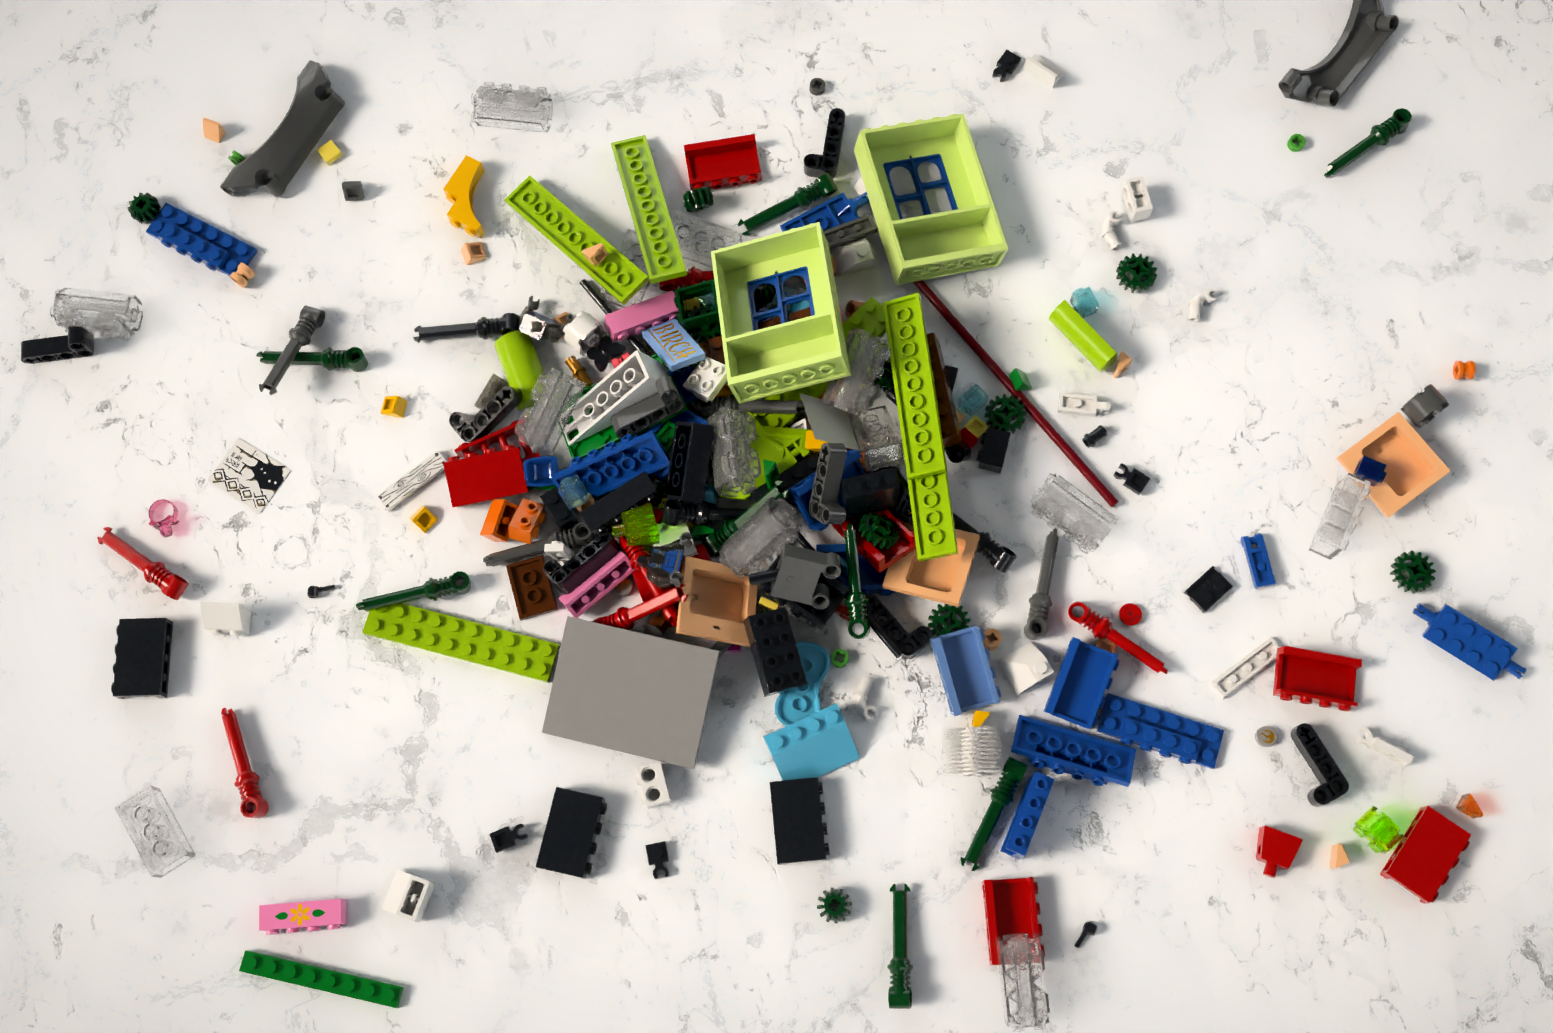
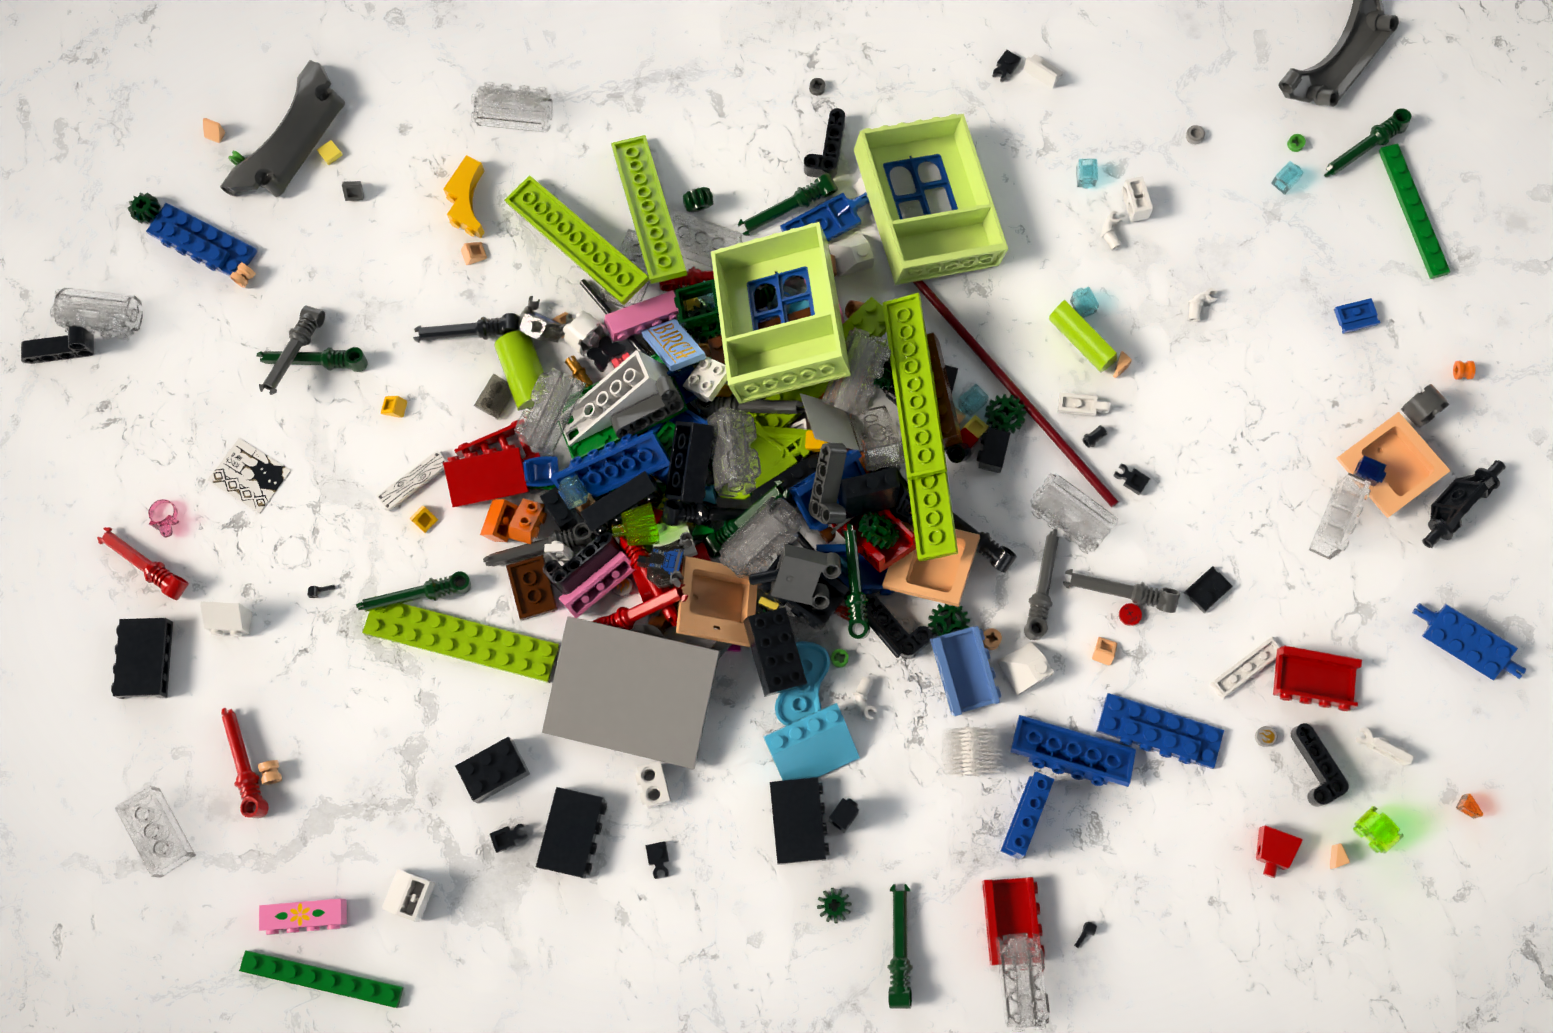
(270, 772): none -> light nougat wheel
(492, 770): none -> black brick
(506, 398): black beam -> none
(595, 254): light nougat slope -> none
(723, 162): red panel -> none
(771, 472): green slope -> none
(830, 533): none -> reddish brown hinge
(844, 814): none -> black brick
(850, 231): dark grey plate -> none
(979, 718): yellow slope -> none
(1001, 797): dark green piece -> none
(1020, 380): green slope -> none
(1081, 683): blue panel -> none
(1086, 173): none -> clear light blue brick
(1103, 628): red piece -> none
(1144, 272): dark green gear -> none
(1165, 599): none -> dark grey piece
(1195, 134): none -> light grey tile
(1258, 561): blue plate -> none
(1287, 177): none -> clear light blue brick
(1357, 315): none -> blue plate
(1405, 575): dark green gear -> none
(1414, 211): none -> green plate
(1426, 854): red panel -> none
(1458, 500): none -> black plate

